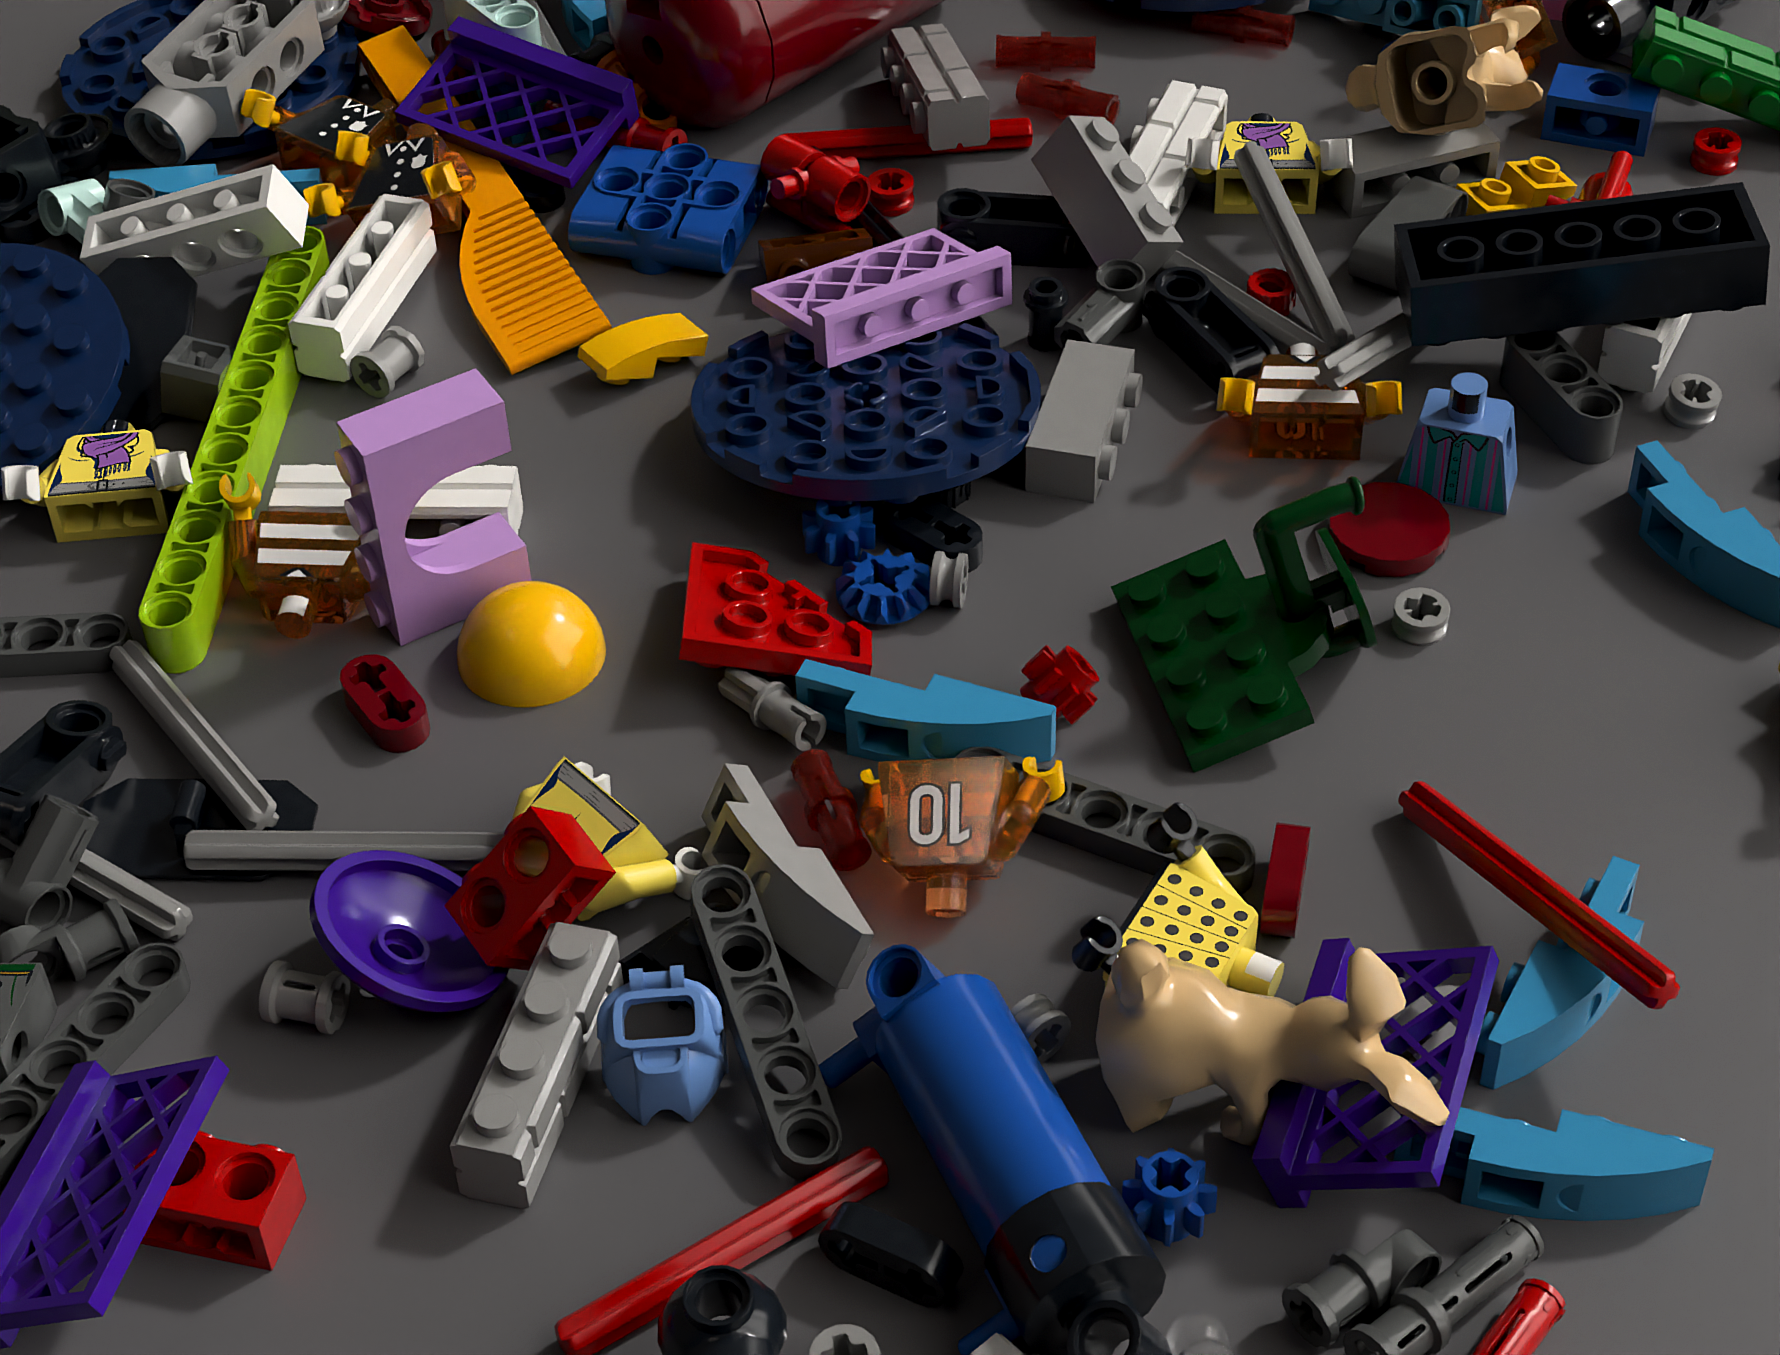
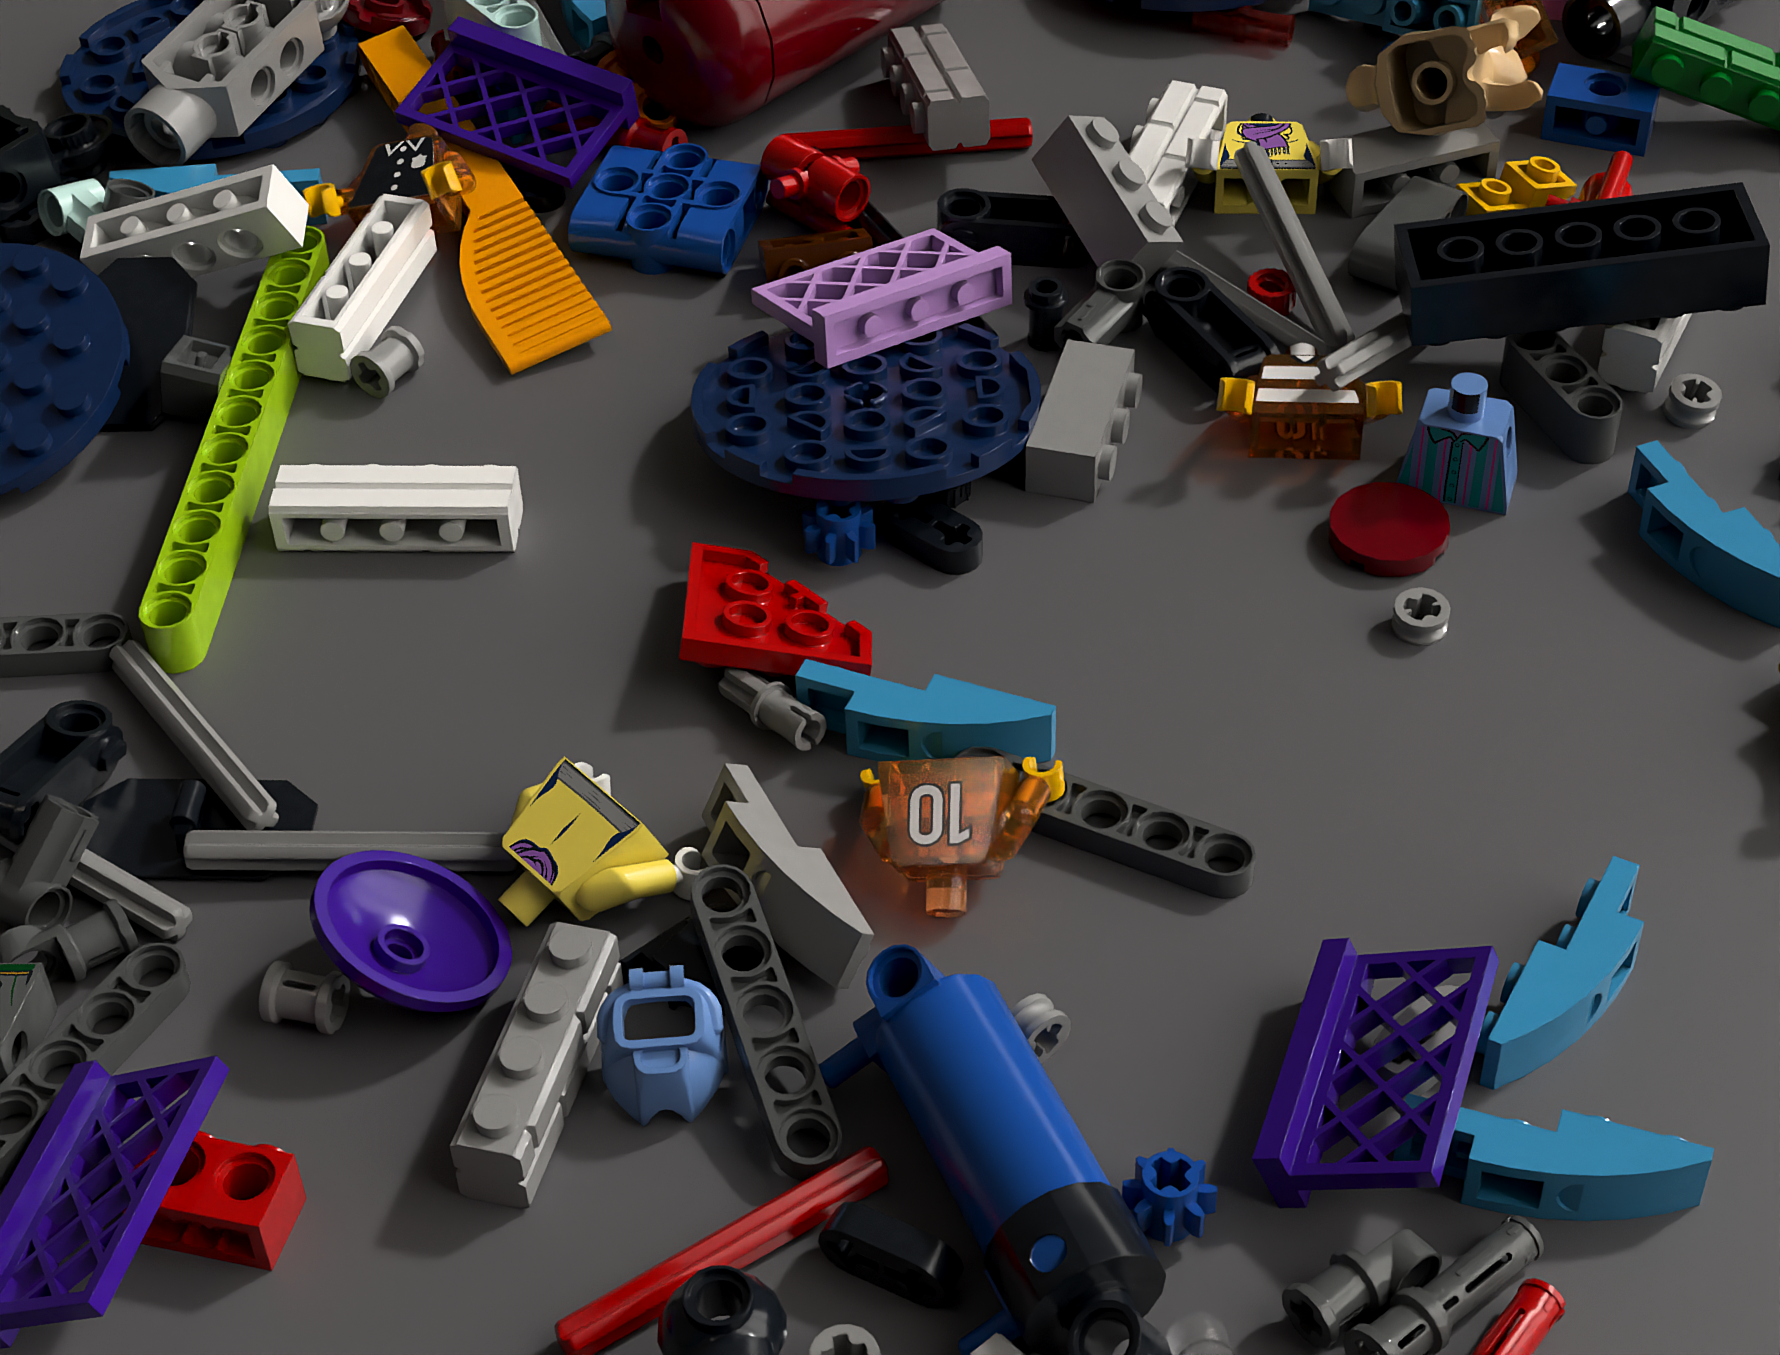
(104, 484): torso -> none
(294, 562): clear orange torso -> none
(328, 136): torso -> none
(389, 464): lavender arch -> none
(396, 698): dark red beam -> none
(530, 645): yellow piece -> none
(530, 879): red brick -> none
(635, 347): yellow slope -> none
(841, 836): clear red pin -> none
(873, 601): blue gear -> none
(892, 191): red bush -> none
(948, 579): light grey bush -> none
(1045, 51): clear red pin -> none
(1061, 681): red gear -> none
(1066, 98): clear red pin -> none
(1181, 1029): tan animal -> none
(1187, 915): torso -> none
(1233, 645): dark green plate -> none
(1285, 880): dark red beam -> none
(1541, 896): red axle -> none
(1715, 151): red bush -> none

